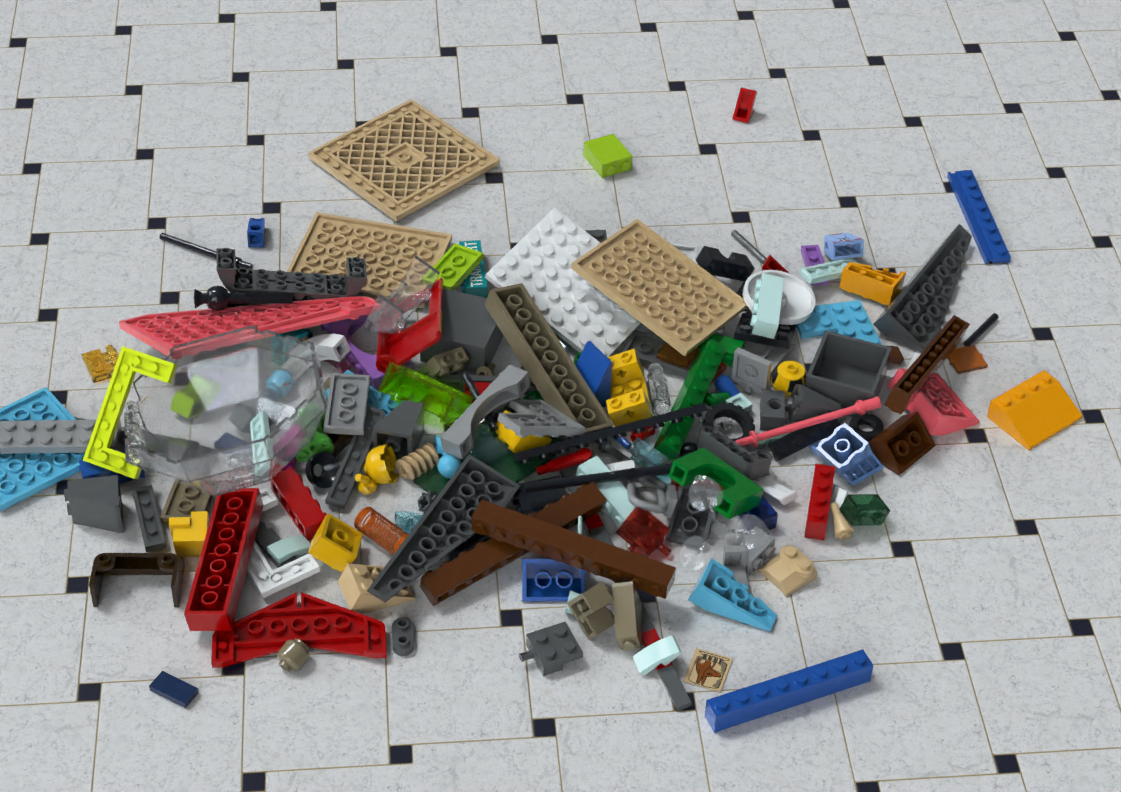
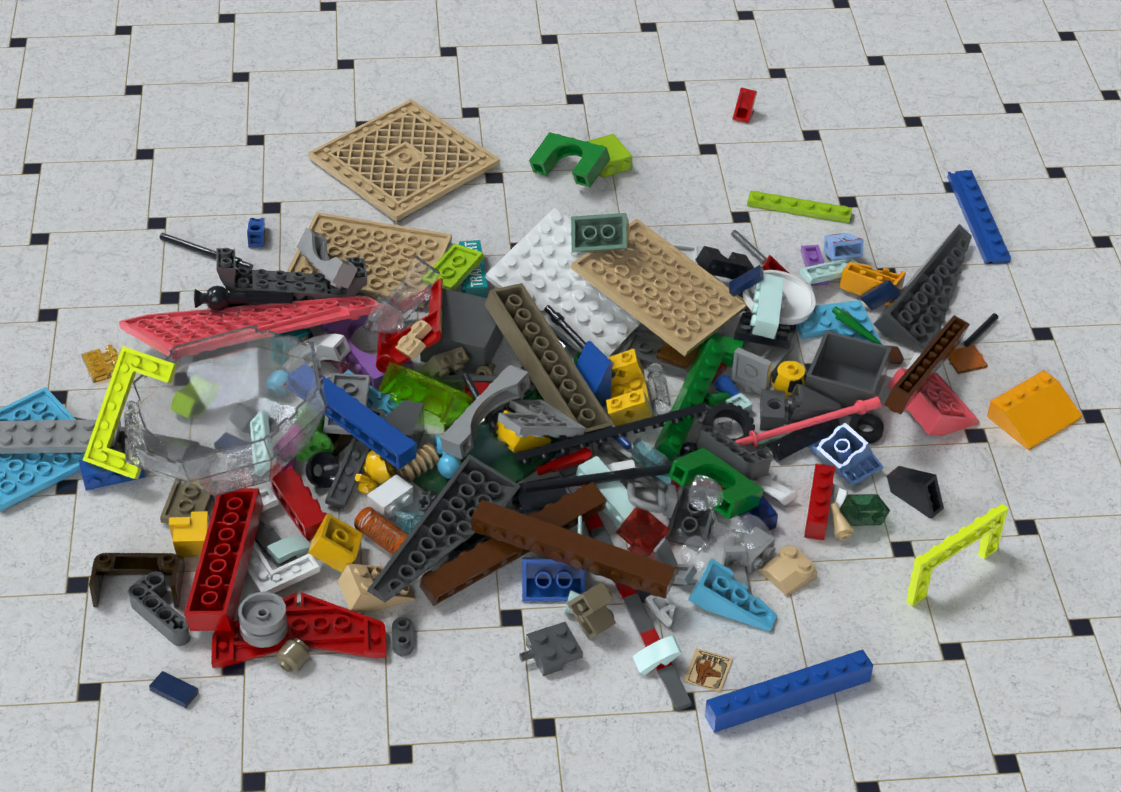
(96, 503): dark grey slope -> none
(147, 601): none -> dark grey beam
(149, 518): dark grey plate -> none
(263, 619): none -> light grey wheel
(338, 271): none -> light grey arch
(368, 426): none -> blue brick
(391, 496): none -> white brick
(411, 344): none -> tan plate
(557, 147): none -> green arch
(560, 321): none -> black bar
(599, 232): none -> sand green slope
(627, 615): dark tan slope -> none
(644, 435): red pin -> none
(661, 608): none -> white slope
(664, 554): none -> light grey bracket
(746, 281): none -> dark blue tile
(799, 206): none -> lime plate
(846, 318): none -> green bar
(880, 294): none -> dark blue tile
(902, 443): reddish brown slope -> none
(916, 489): none -> black slope
(986, 527): none -> neon yellow plate

